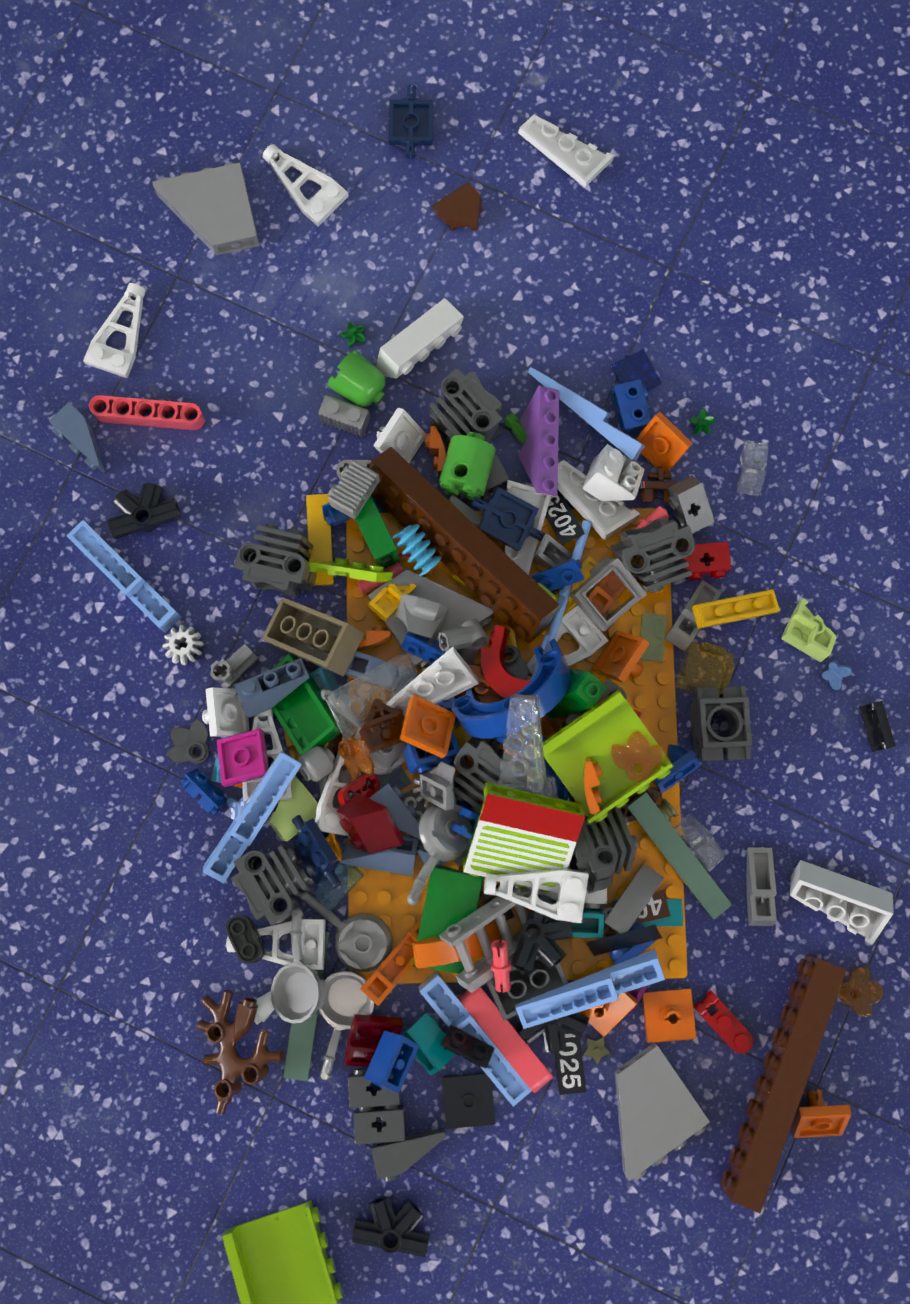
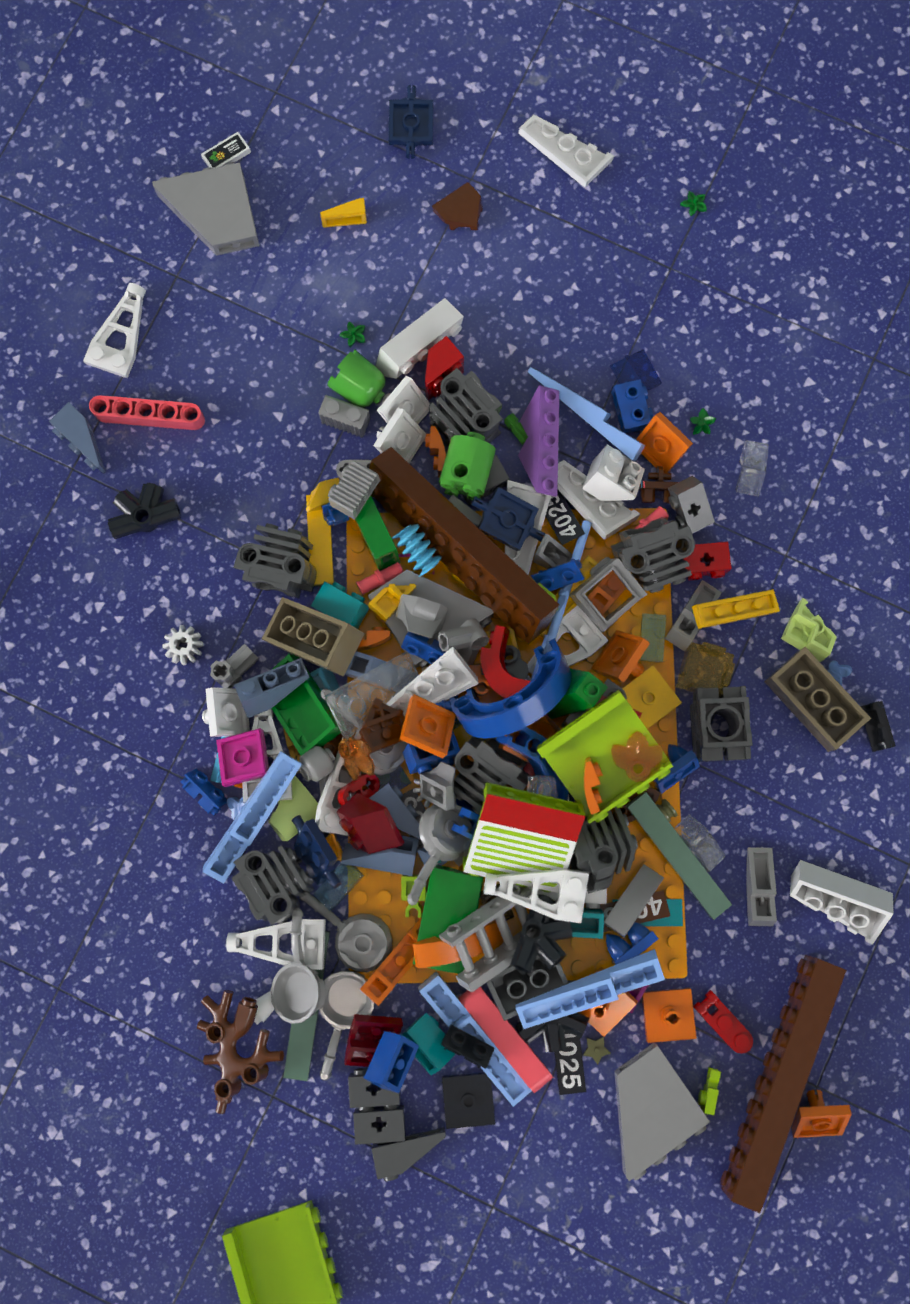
(124, 576): light blue slope -> none
(187, 741): dark grey plate -> none
(226, 152): none -> tile
(245, 939): pearl dark grey brick -> none
(319, 495): none -> yellow slope
(323, 202): white plate -> none
(340, 605): none -> teal brick
(345, 214): none -> yellow slope
(355, 570): lime wing -> none
(386, 1221): black piece -> none
(406, 886): none -> lime plate
(407, 397): none -> white tile
(441, 361): none -> red slope
(501, 965): coral pin -> none
(523, 746): clear wing -> none
(624, 940): black sticker -> none
(651, 696): none -> yellow plate
(695, 203): none -> green plant
(708, 1096): none -> lime plate
(817, 700): none -> dark tan brick
(864, 992): clear orange plate -> none

